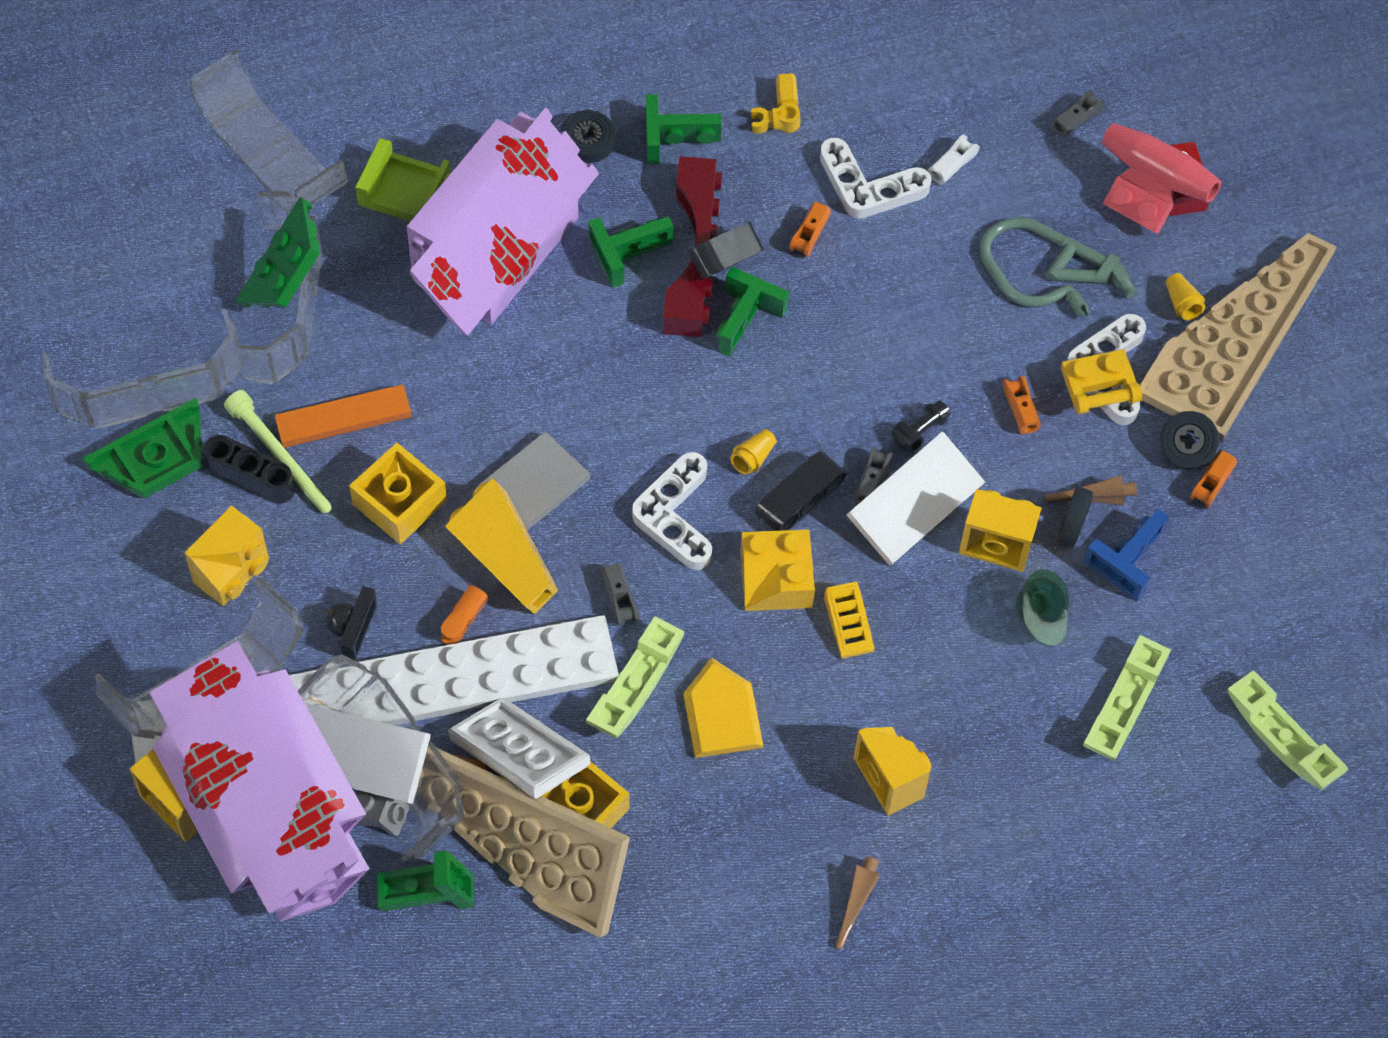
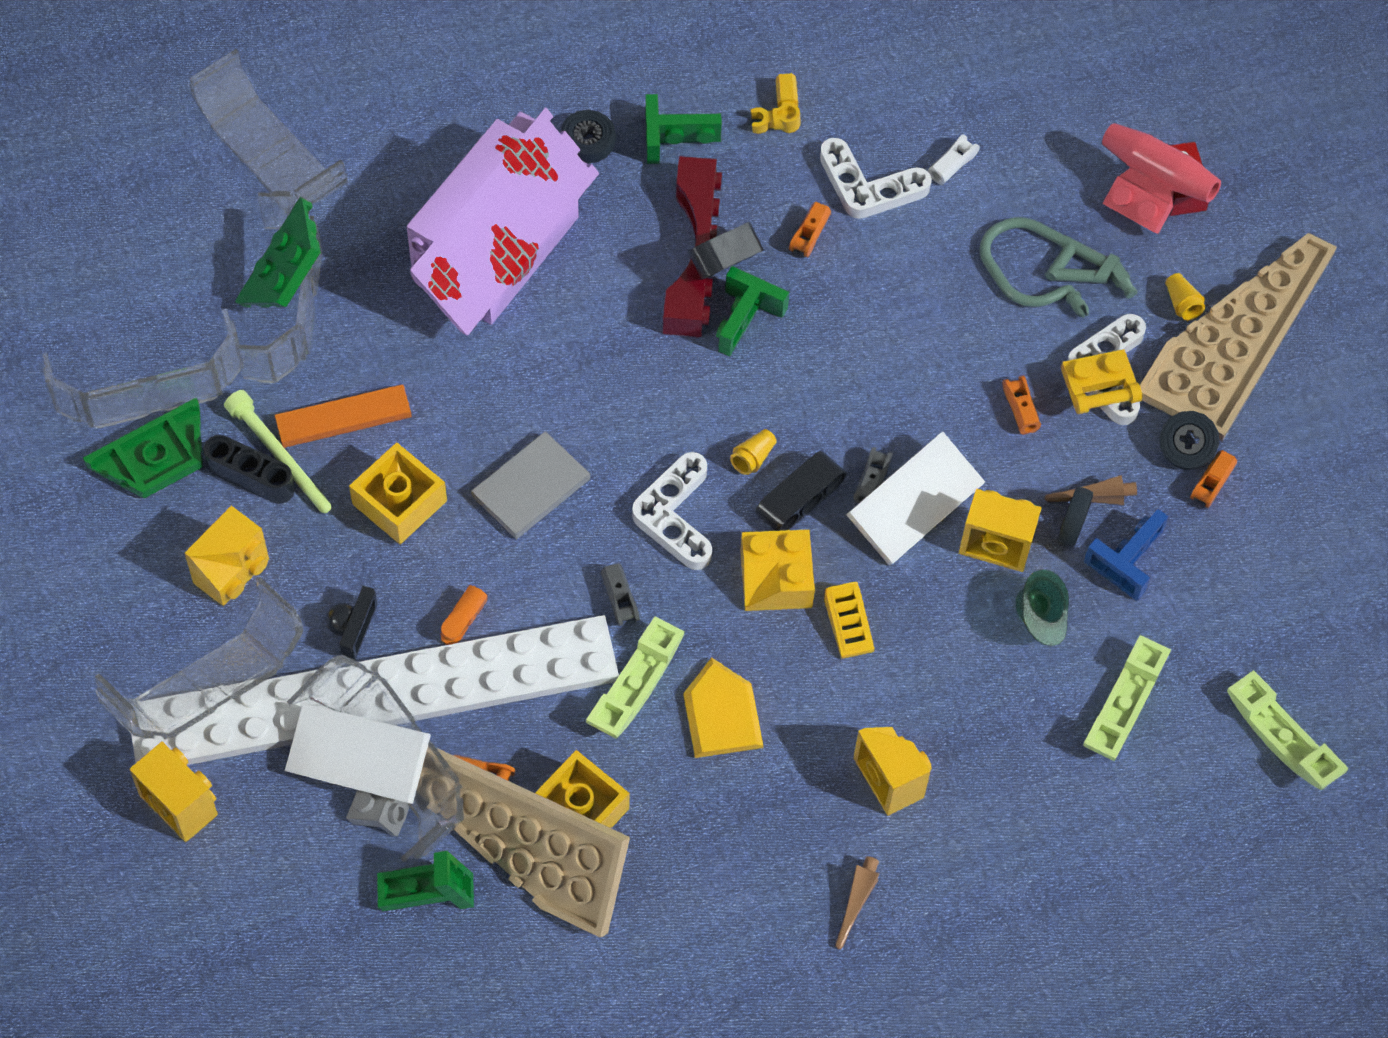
(260, 783): lavender panel -> none
(398, 183): lime panel -> none
(501, 542): yellow slope -> none
(519, 747): white tile -> none
(627, 244): green bracket -> none
(910, 436): black bar -> none
(1077, 114): dark grey bar -> none

